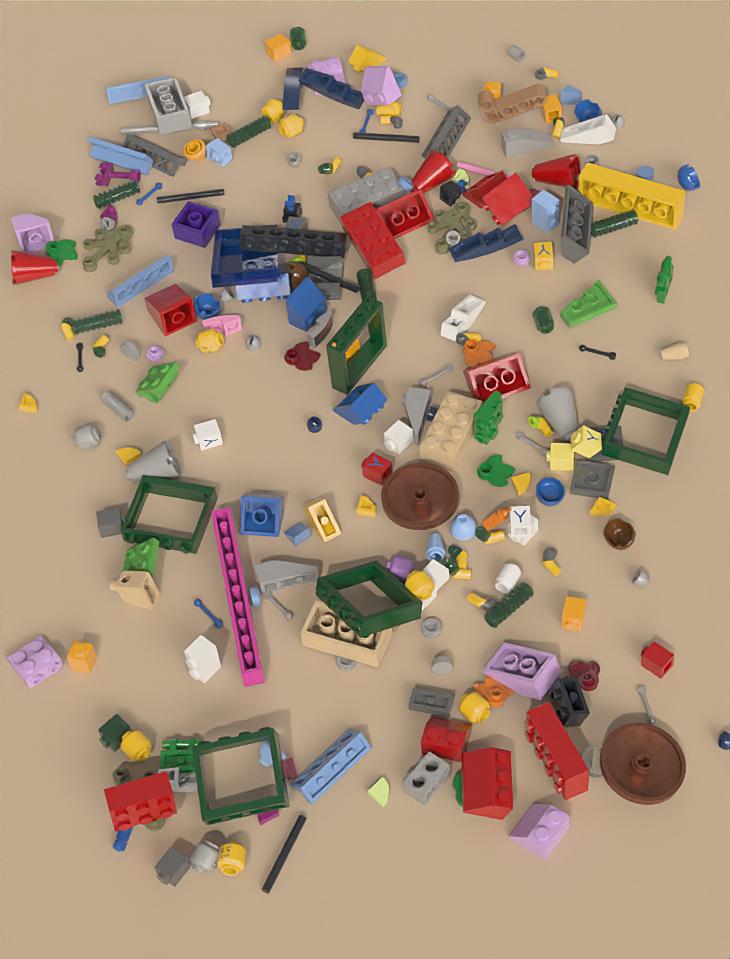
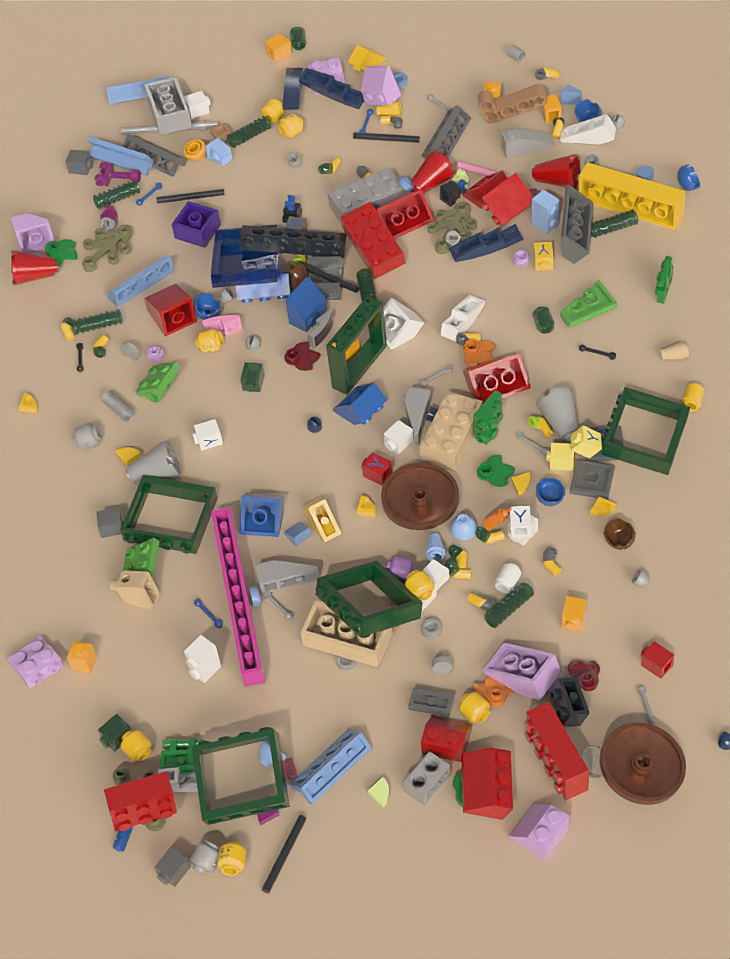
(79, 162): none -> dark grey brick
(252, 377): none -> clear green brick
(400, 323): none -> white slope

